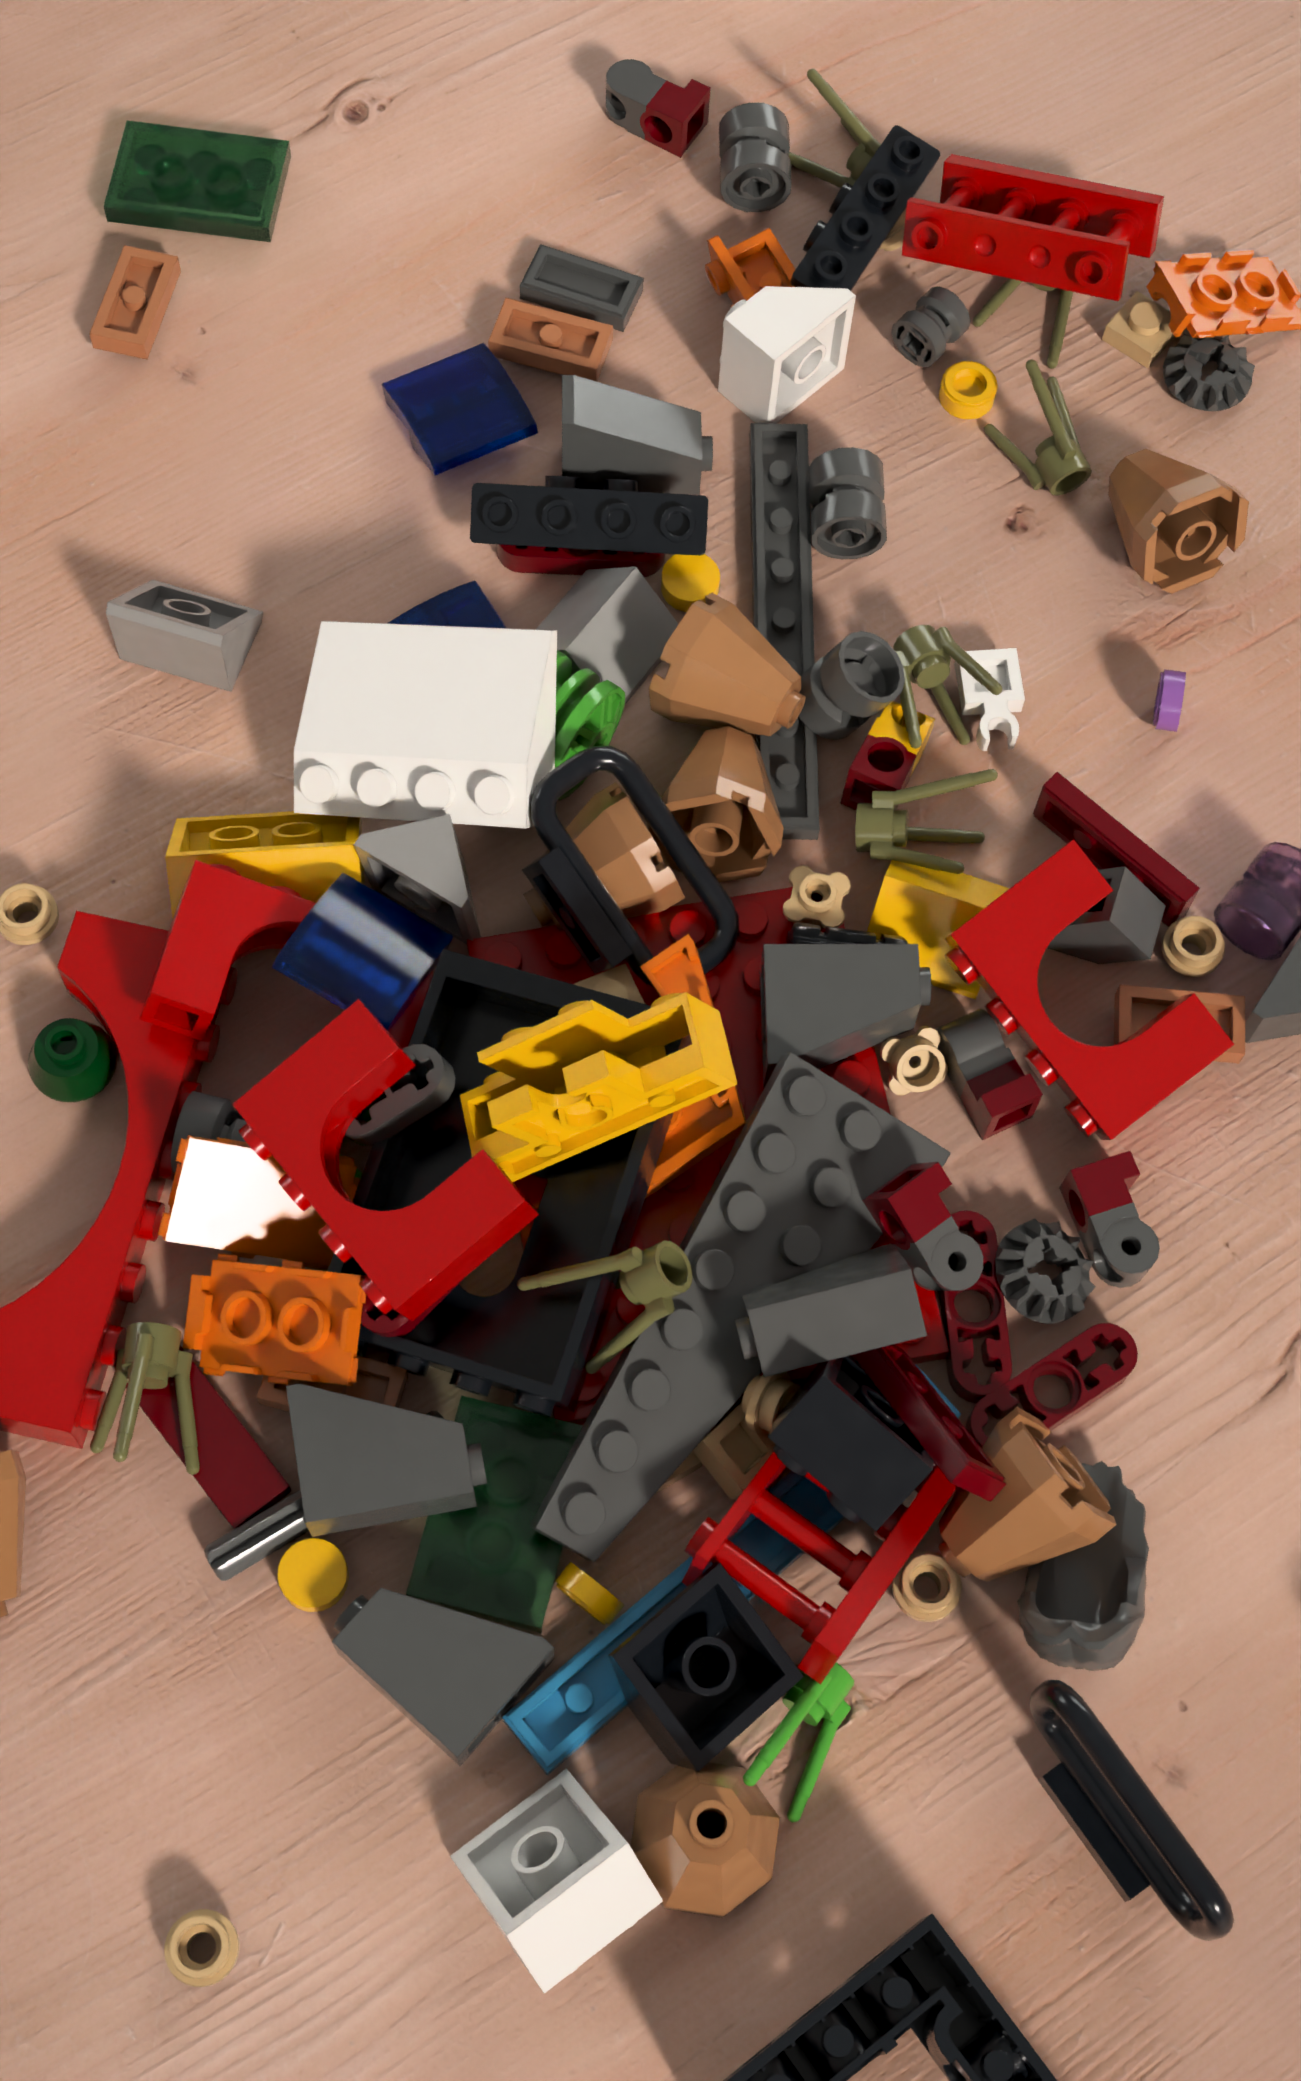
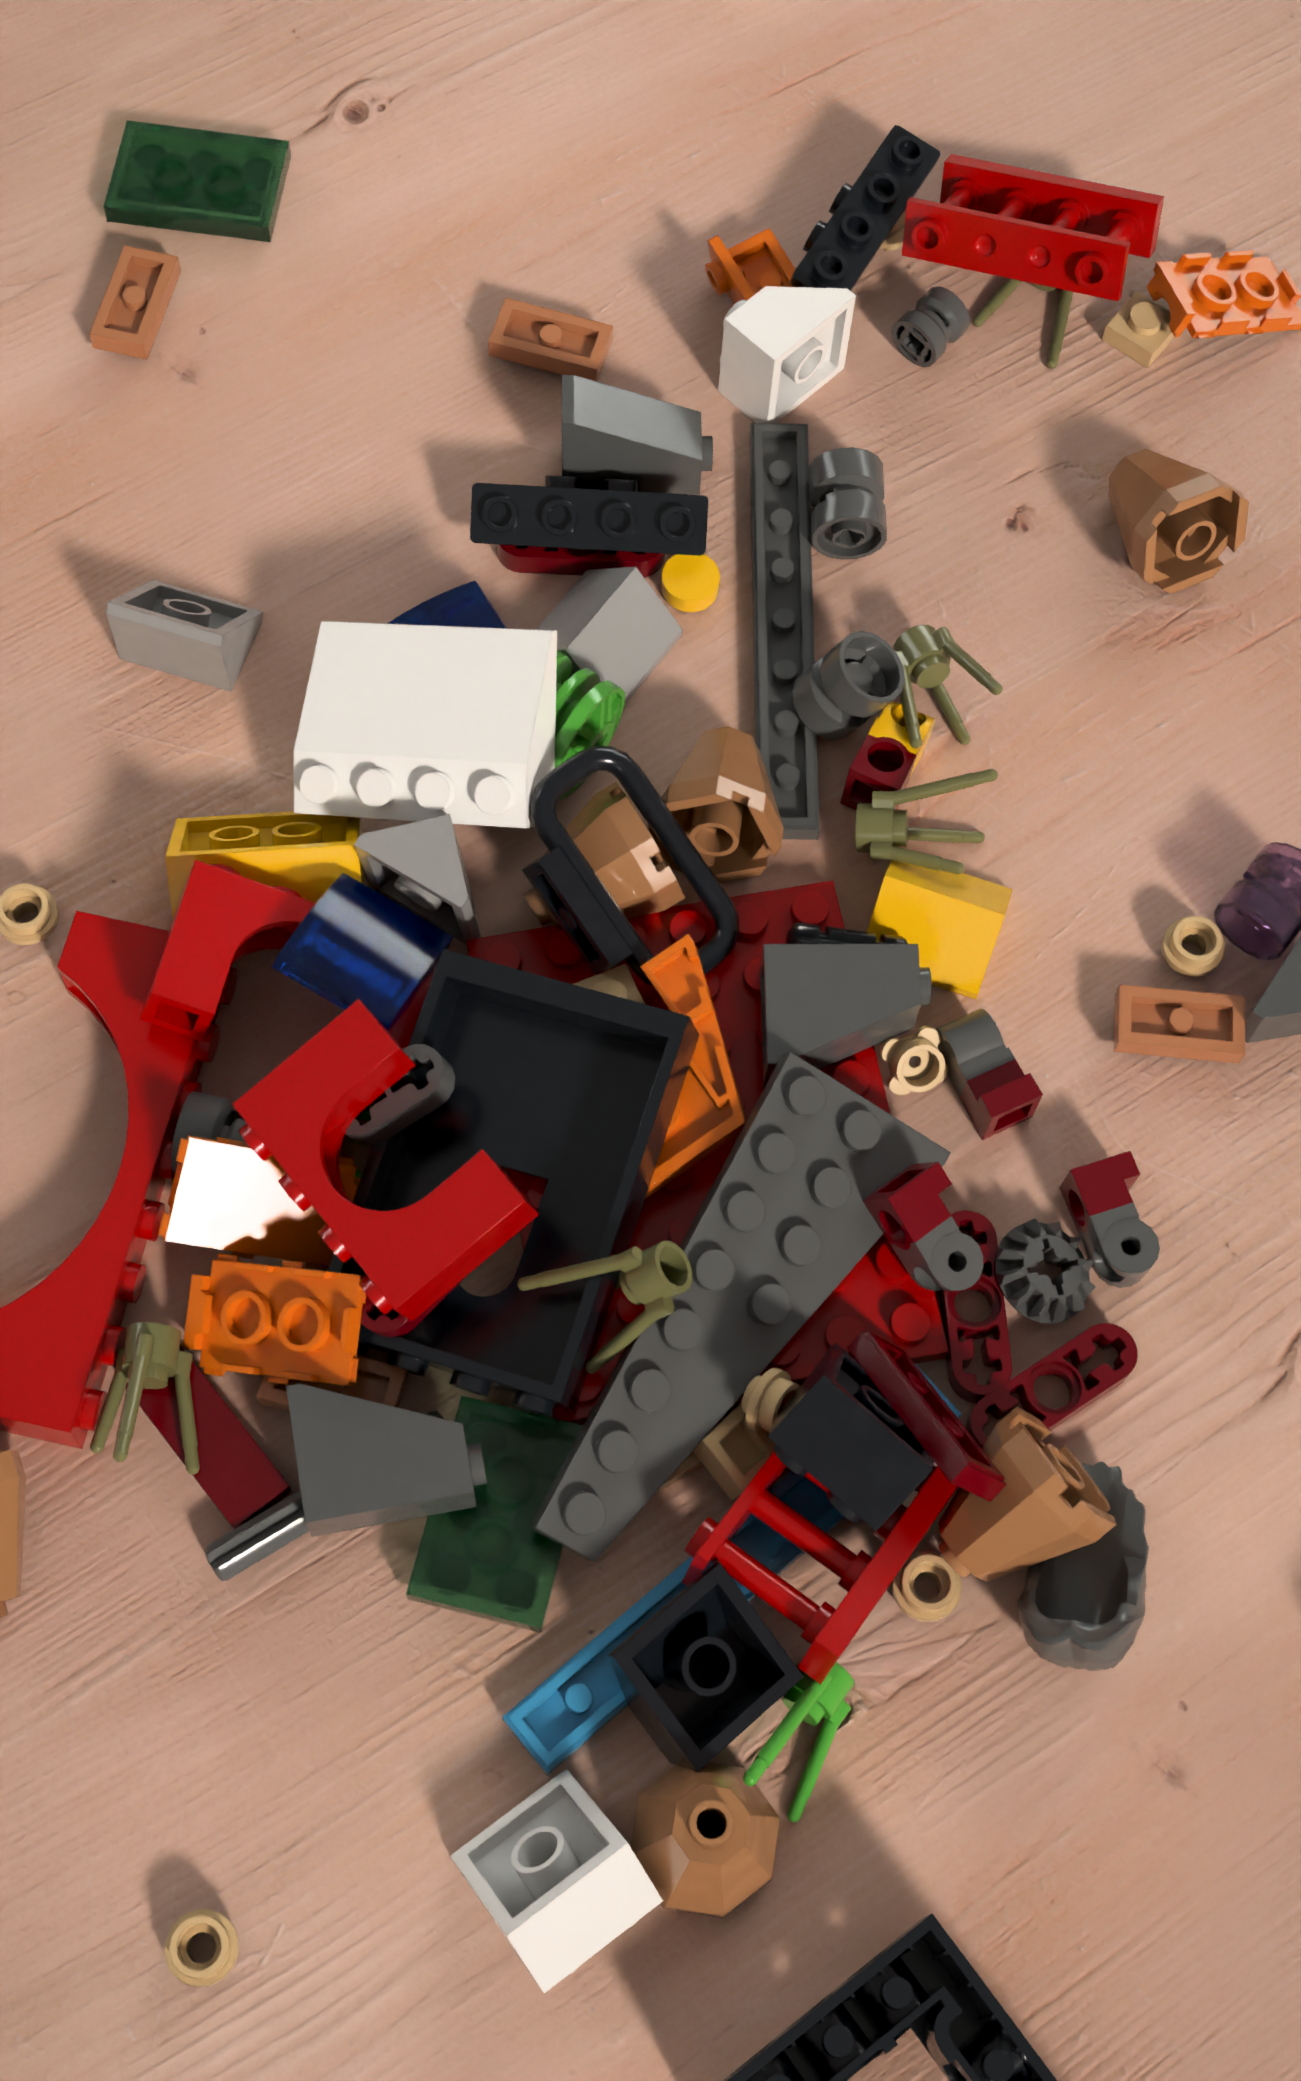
(72, 1060): dark green cone -> none
(313, 1575): yellow tile -> none
(440, 1665): dark grey slope -> none
(459, 408): clear blue slope -> none
(581, 287): dark grey tile -> none
(588, 1594): yellow tile -> none
(592, 1079): yellow piece -> none
(655, 107): leg -> none
(725, 674): medium nougat cone -> none
(754, 157): dark grey wheel -> none
(822, 913): tan plate -> none
(832, 1312): dark grey slope -> none
(859, 157): olive plant -> none
(968, 390): yellow tile -> none
(993, 709): white plate -> none
(1060, 458): olive plant -> none
(1104, 1083): red arch -> none
(1112, 845): dark red tile -> none
(1118, 926): dark grey slope -> none
(1121, 1816): black bar -> none
(1169, 700): medium lavender tile -> none
(1219, 391): dark grey gear -> none

